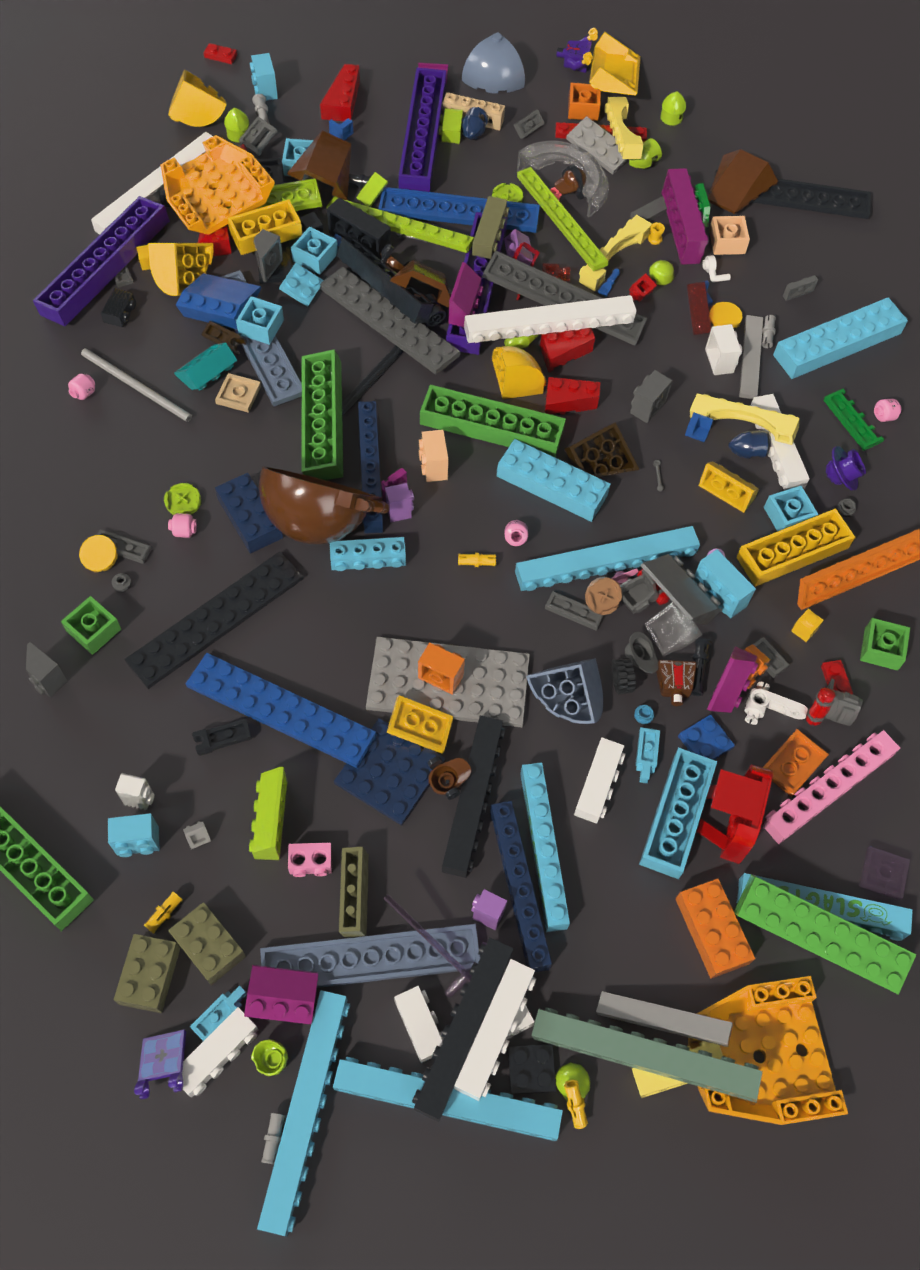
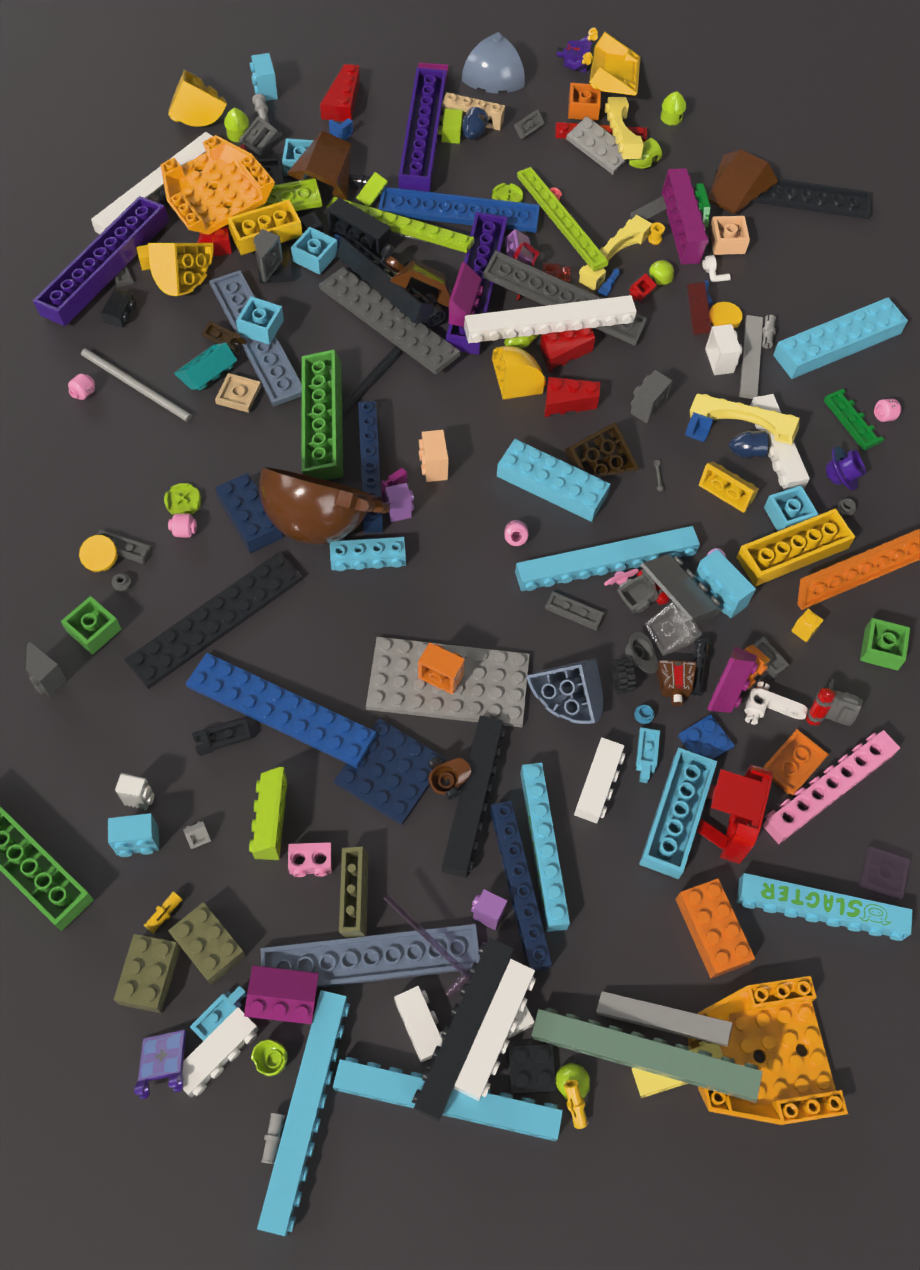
(216, 299): blue slope -> none
(220, 53): red plate -> none
(301, 284): medium azure plate -> none
(420, 724): yellow plate -> none
(476, 559): yellow pin -> none
(489, 227): olive brick -> none
(490, 420): bright green brick -> none
(546, 152): clear windscreen -> none
(572, 180): reddish brown cap -> none
(603, 595): medium nougat tile -> none
(800, 287): dark grey plate -> none
(824, 934): bright green brick -> none
(836, 671): red plate -> none

